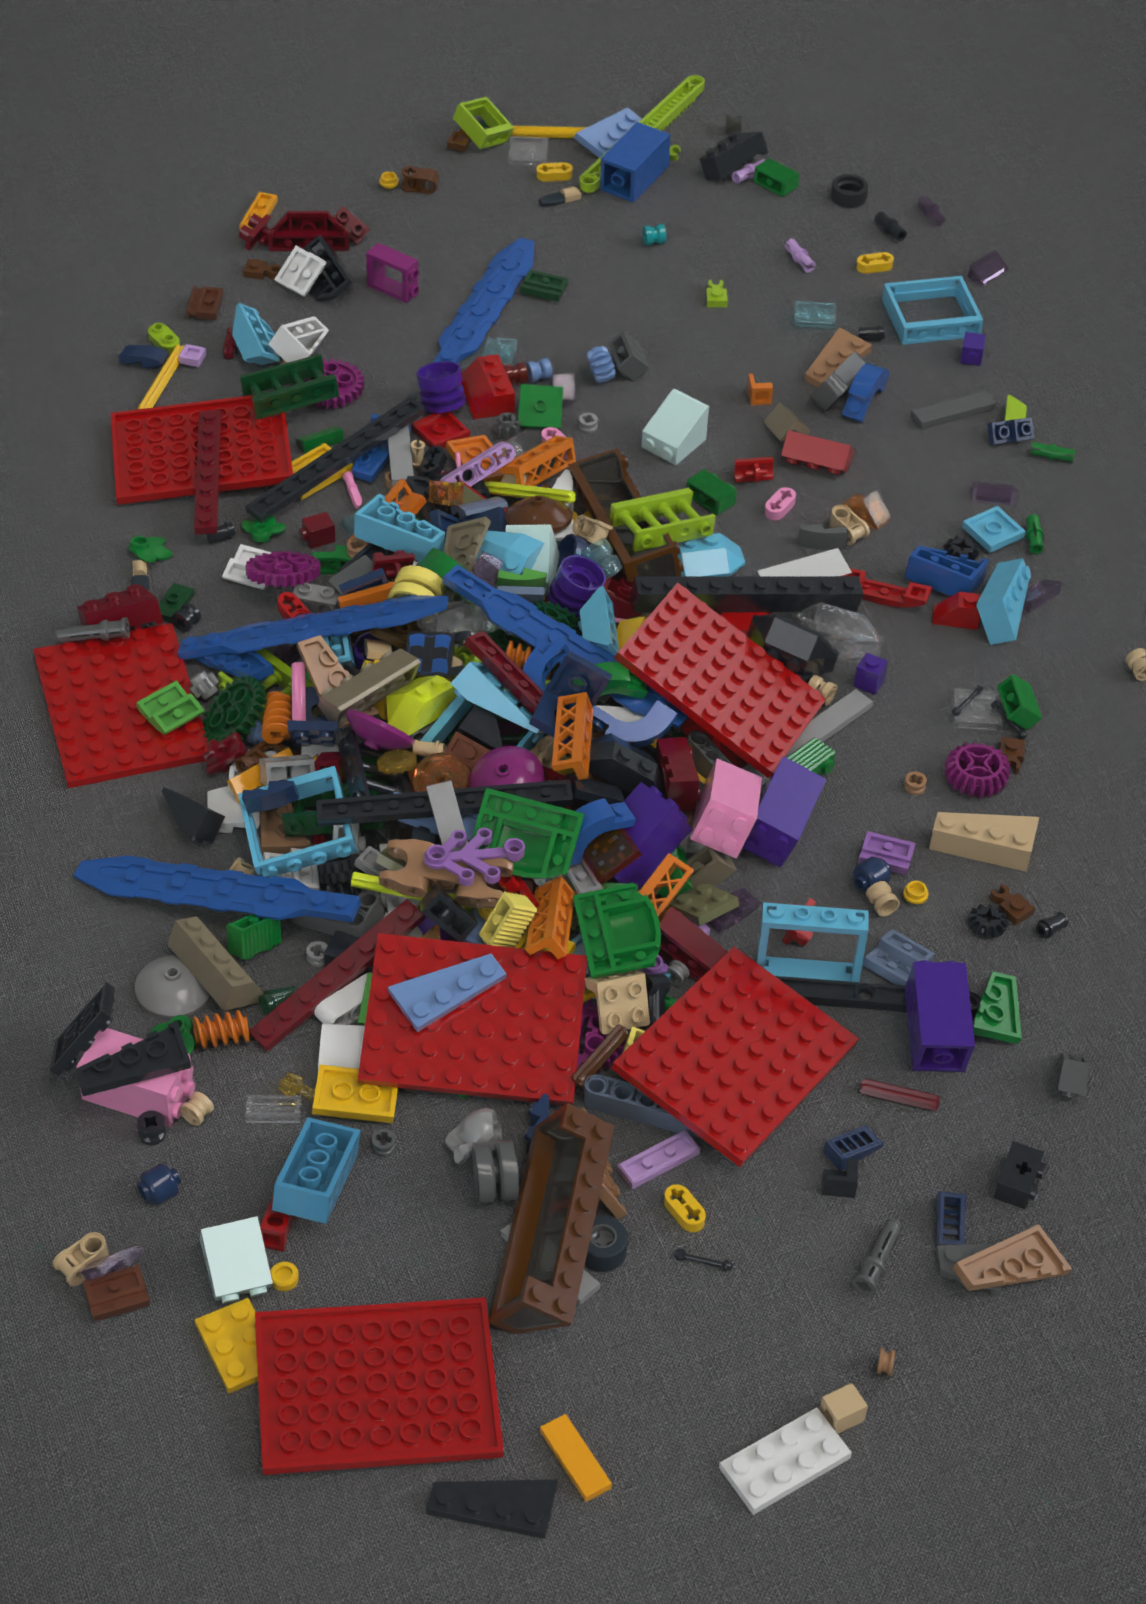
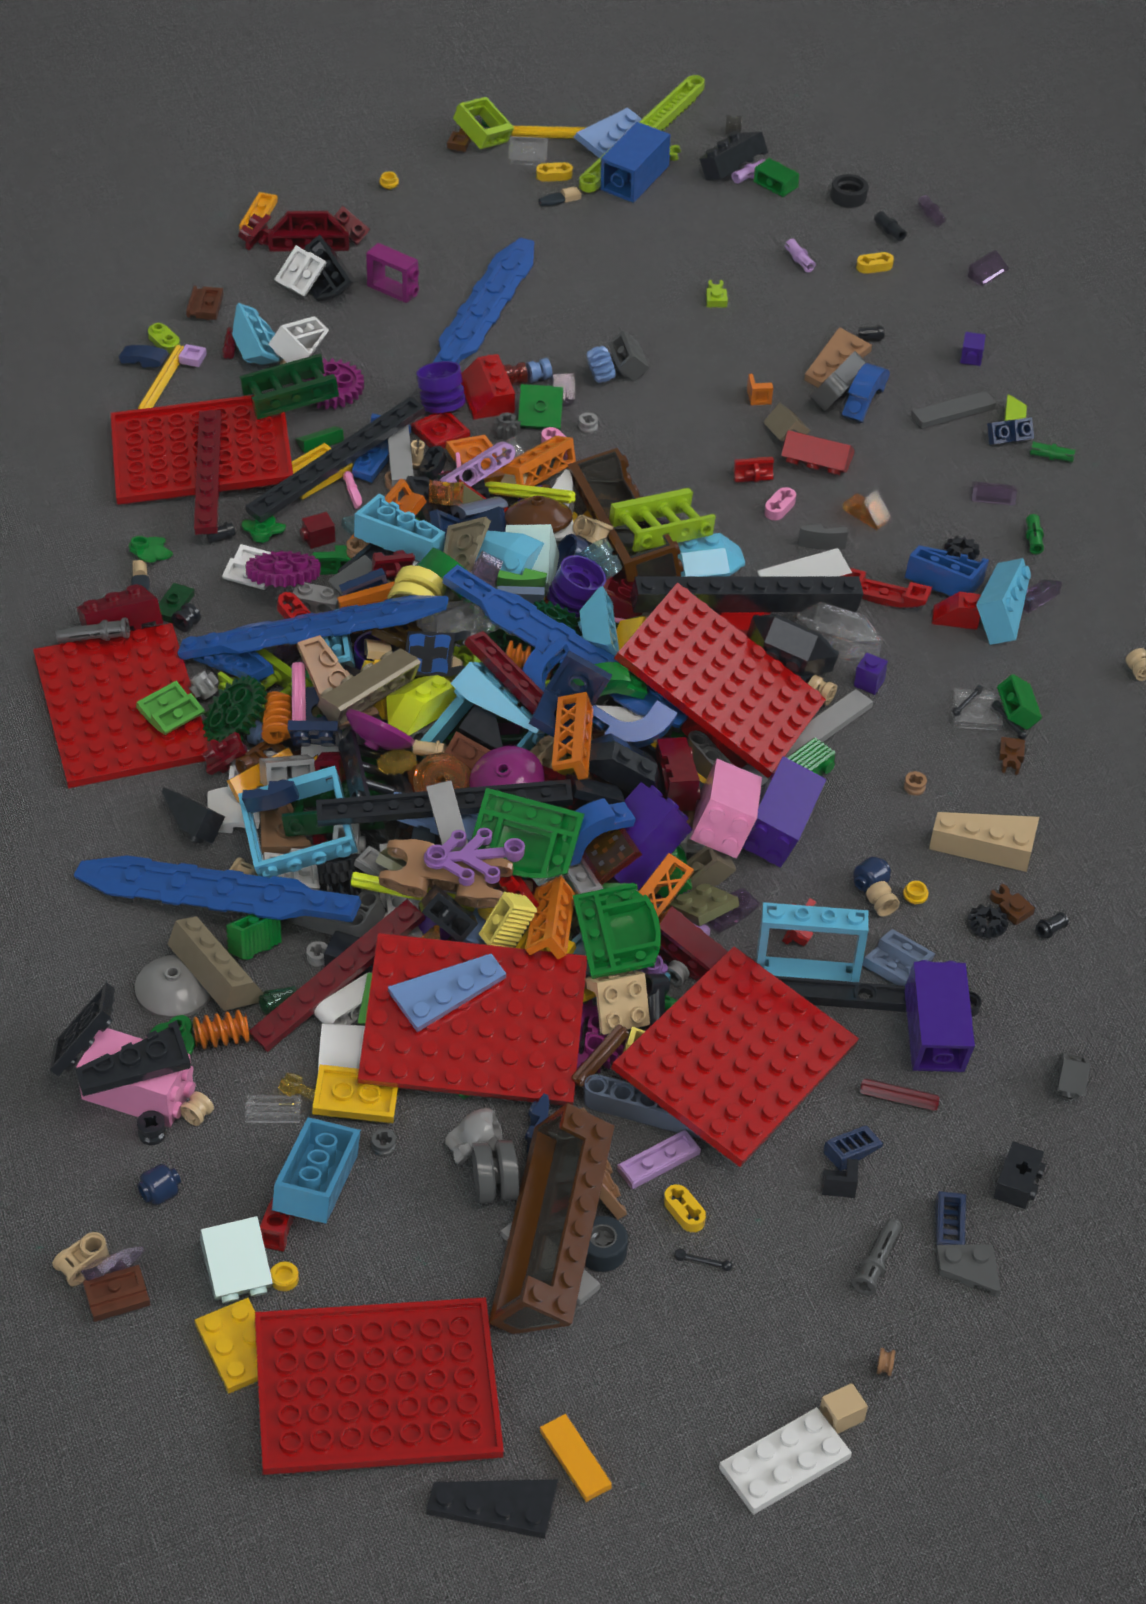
(259, 269): reddish brown plate -> none
(419, 180): reddish brown piece -> none
(503, 346): clear light blue plate -> none
(544, 285): dark green plate -> none
(654, 234): teal wheel -> none
(676, 427): light aqua slope -> none
(712, 492): green brick -> none
(815, 314): clear light blue plate -> none
(843, 516): tan piece -> none
(894, 851): medium lavender plate -> none
(933, 329): medium azure window -> none
(977, 775): magenta gear -> none
(993, 529): medium azure plate -> none
(999, 1009): green wing -> none
(1013, 1261): medium nougat wing -> none

